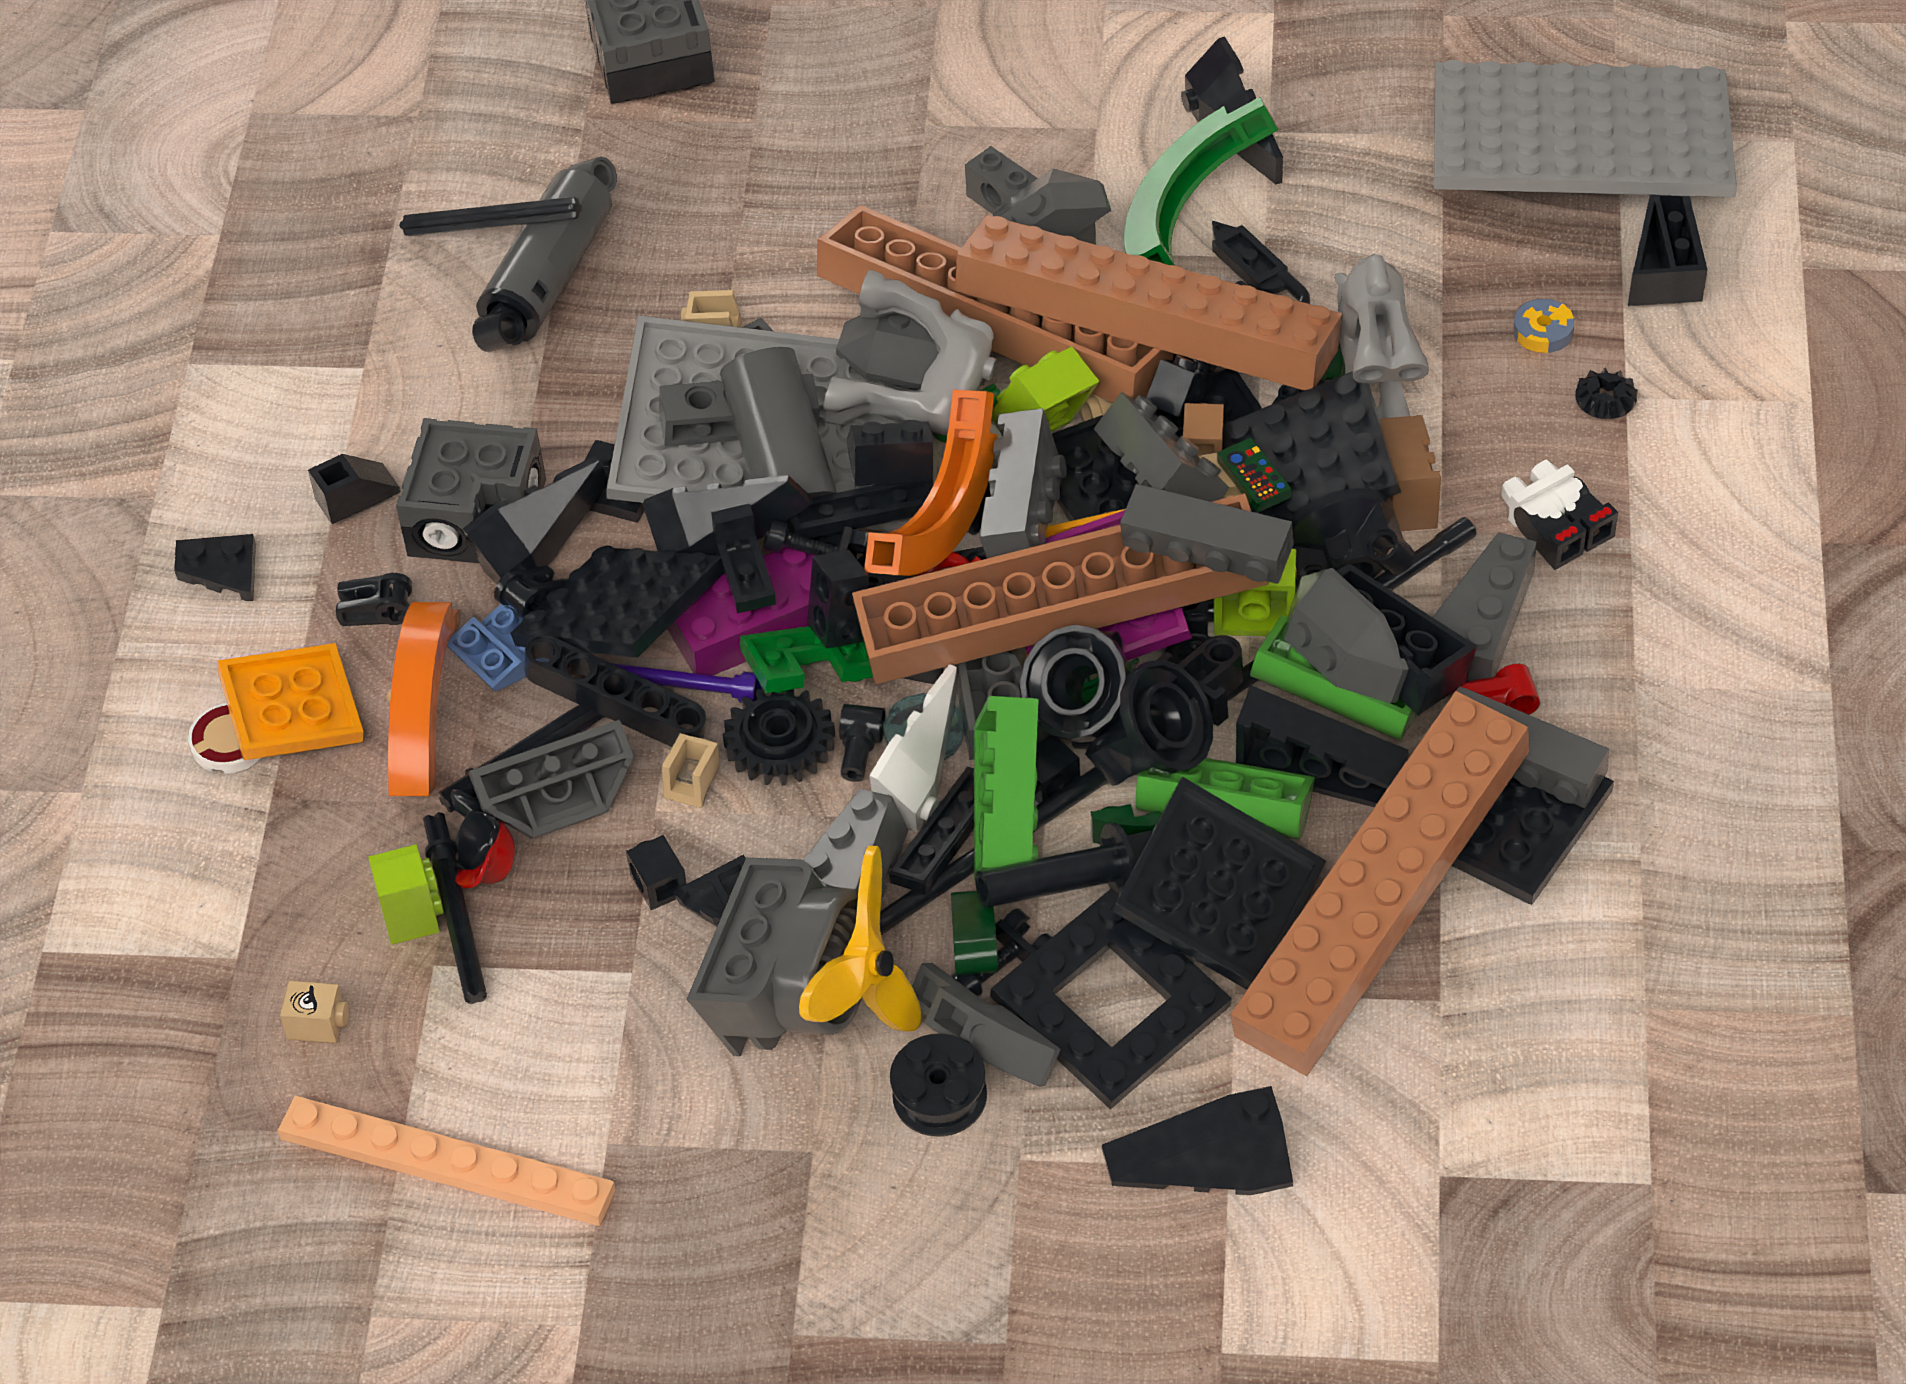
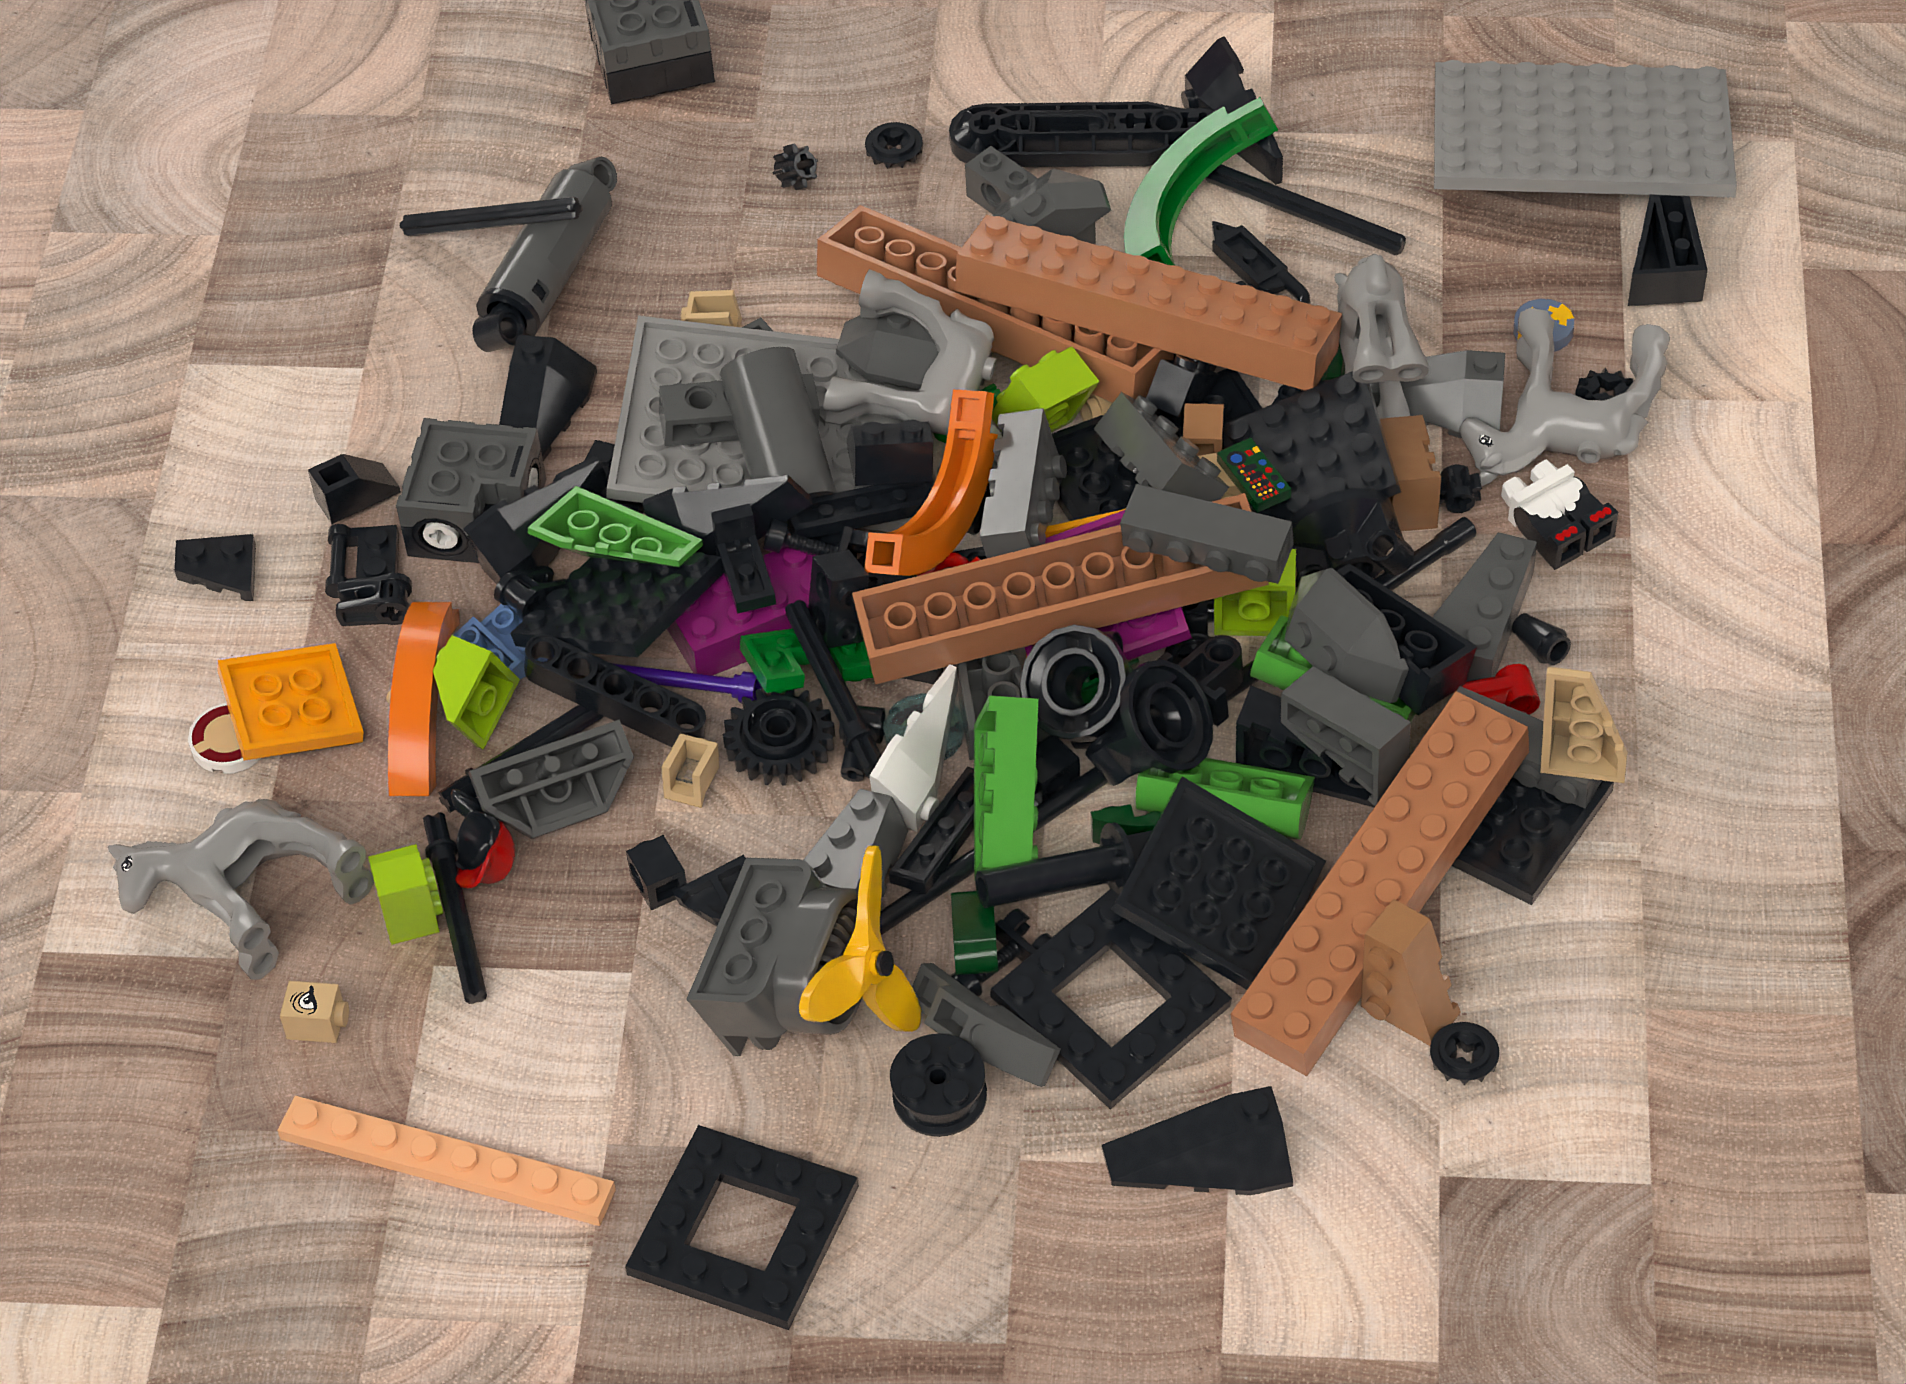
(226, 857): none -> light grey animal
(375, 552): none -> black plate
(473, 688): none -> lime slope
(545, 387): none -> black wedge
(612, 531): none -> bright green wedge
(768, 1295): none -> black plate
(795, 166): none -> black gear
(859, 736): none -> black axle
(893, 134): none -> black gear
(1072, 132): none -> black beam
(1308, 209): none -> black axle
(1349, 728): none -> dark grey wedge
(1404, 975): none -> medium nougat wedge
(1456, 389): none -> wedge
(1459, 488): none -> black gear
(1469, 1038): none -> black gear
(1543, 640): none -> black cone
(1560, 419): none -> light grey animal
(1579, 729): none -> tan wedge

